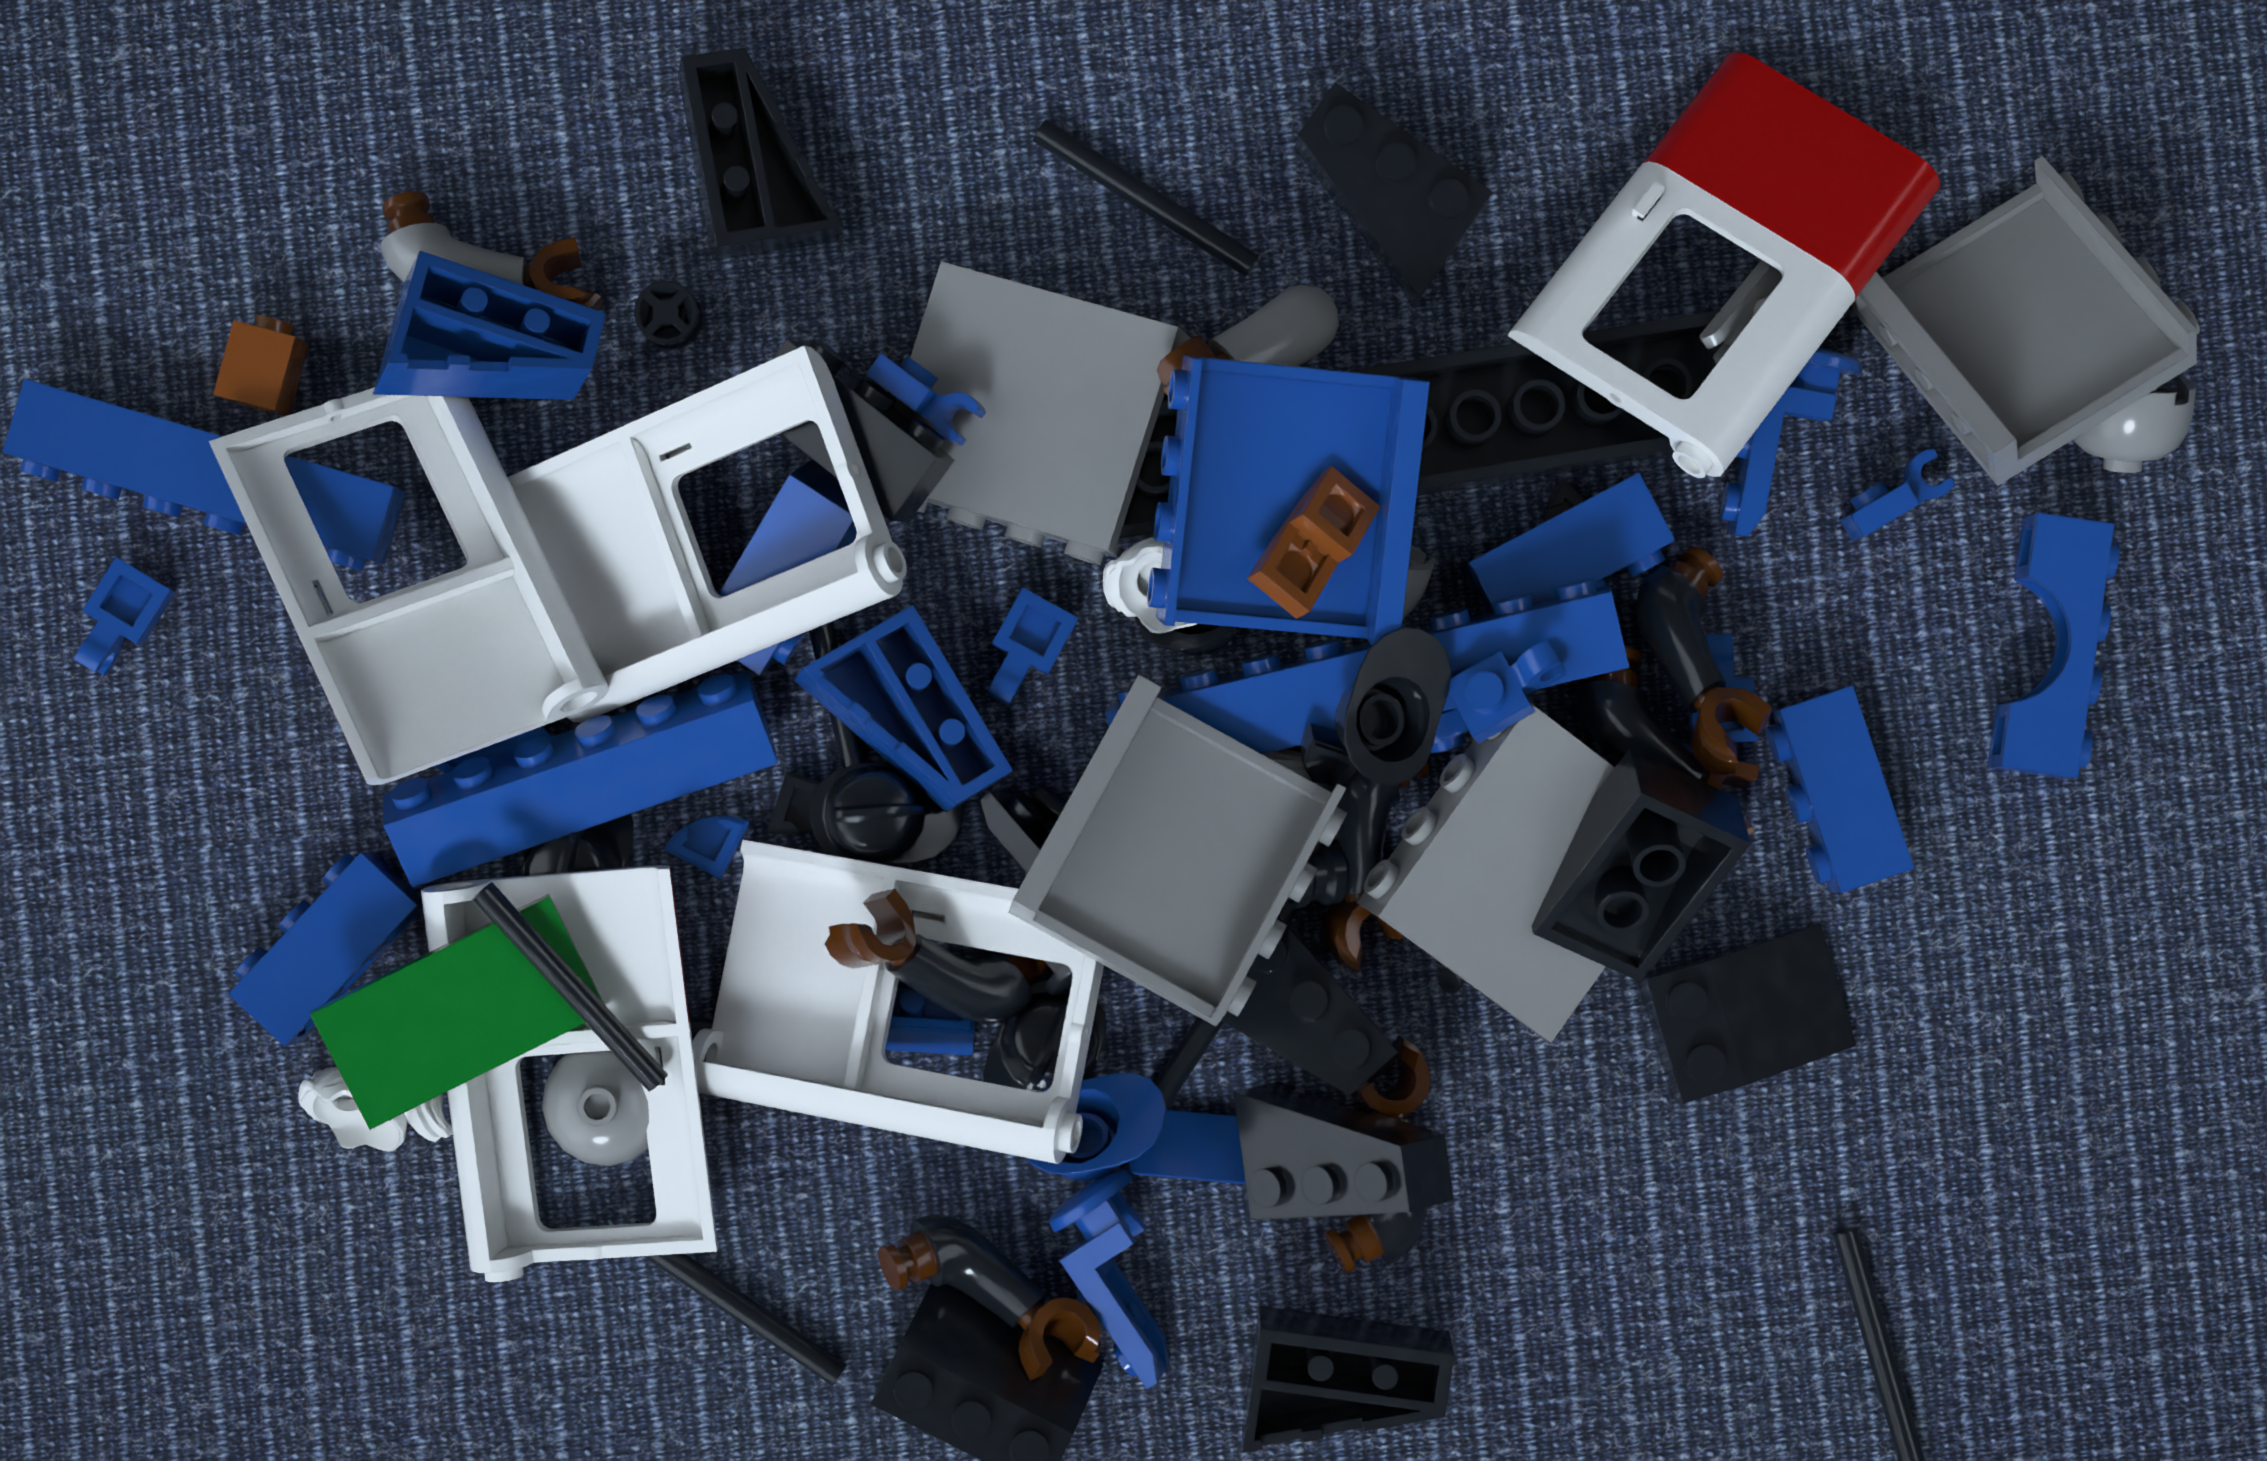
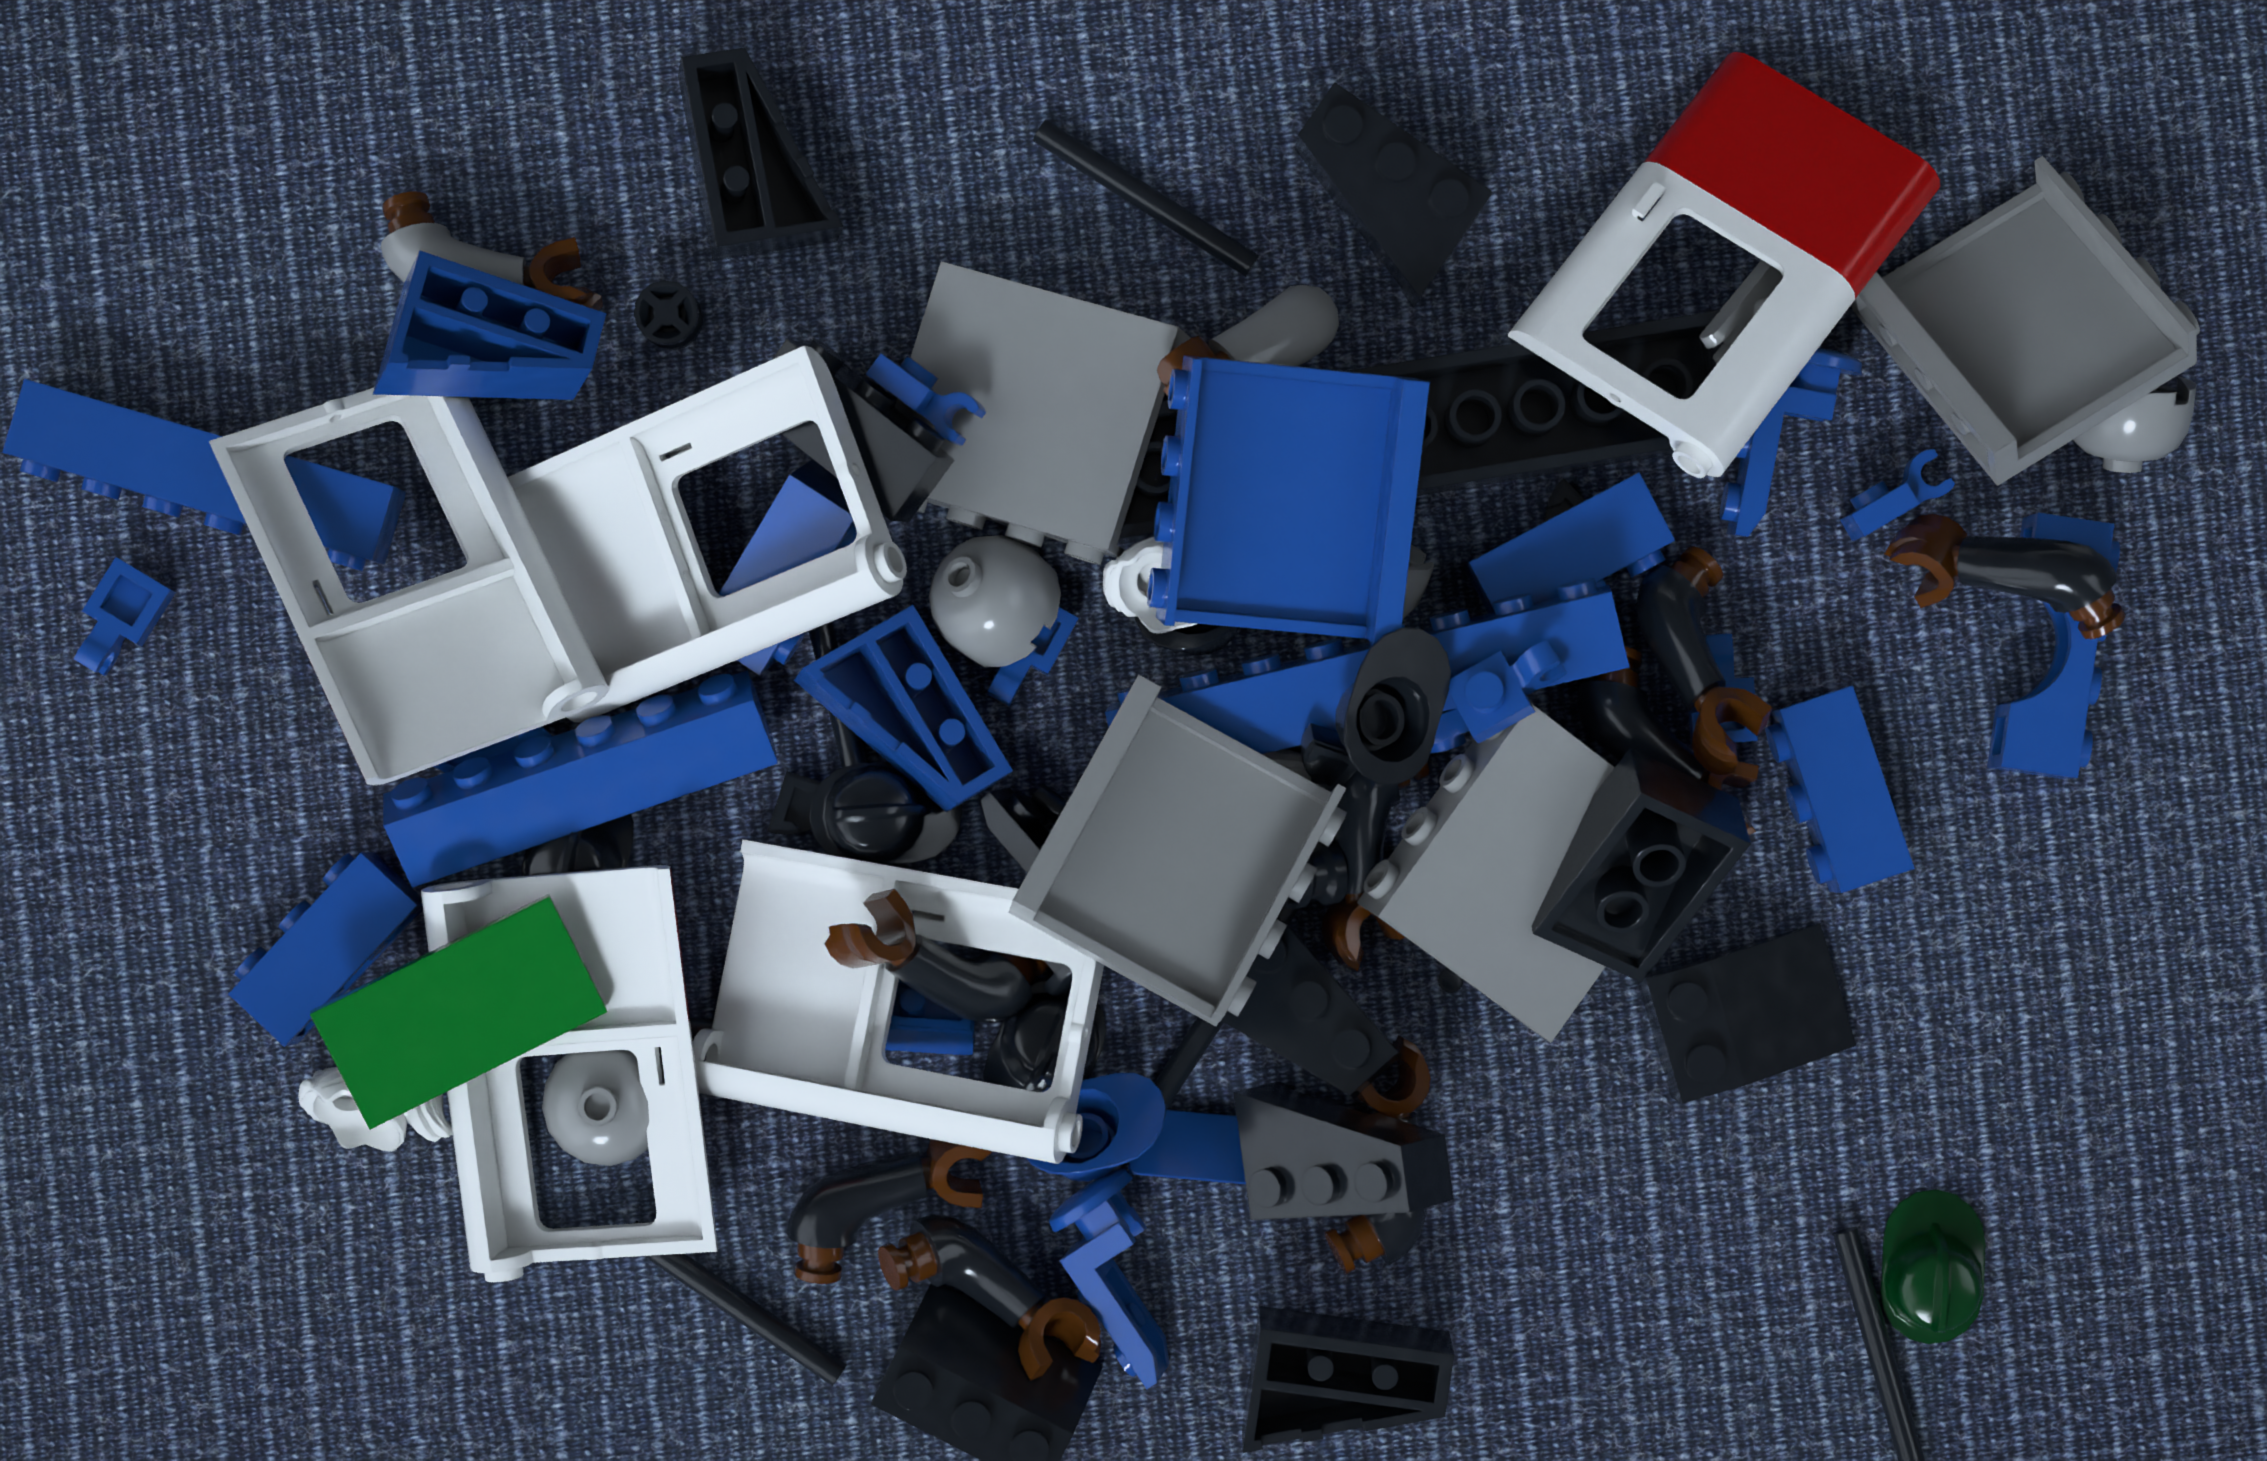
(262, 365): dark orange brick -> none
(570, 986): black bar -> none
(709, 842): blue tile -> none
(842, 1202): none -> black piece
(993, 599): none -> light grey cylinder
(1313, 541): dark orange slope -> none
(1932, 1266): none -> dark green piece
(2049, 570): none -> piece

